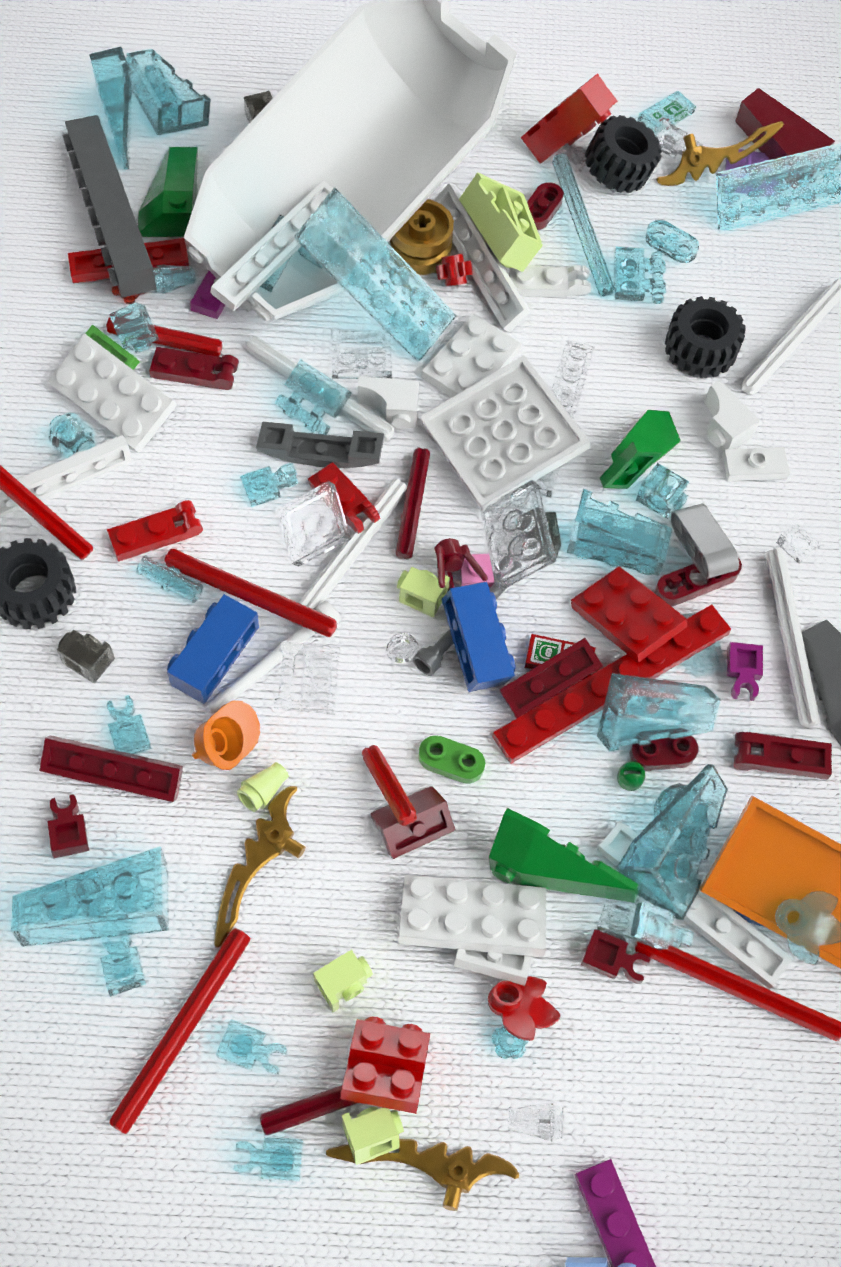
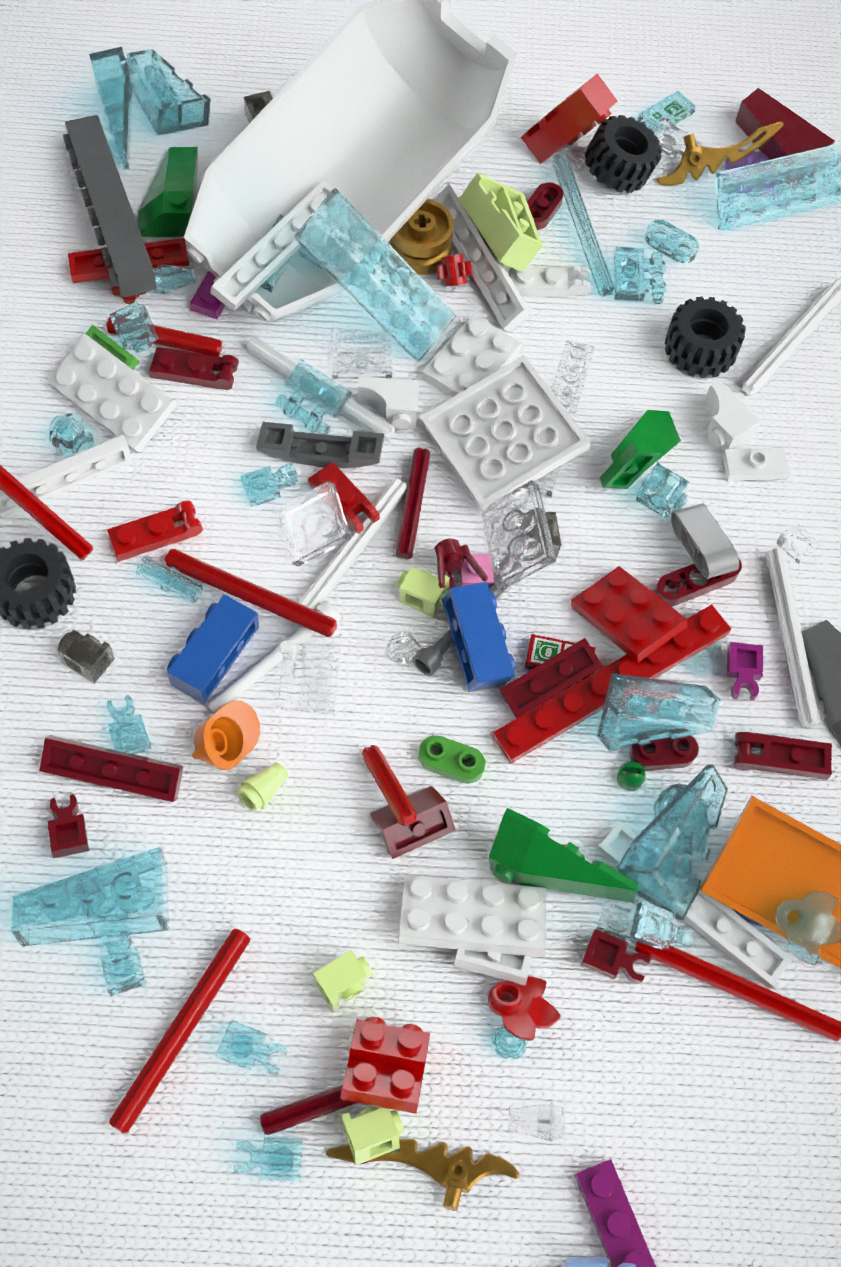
(273, 840): pearl gold piece -> none
(618, 538): clear light blue wedge -> none

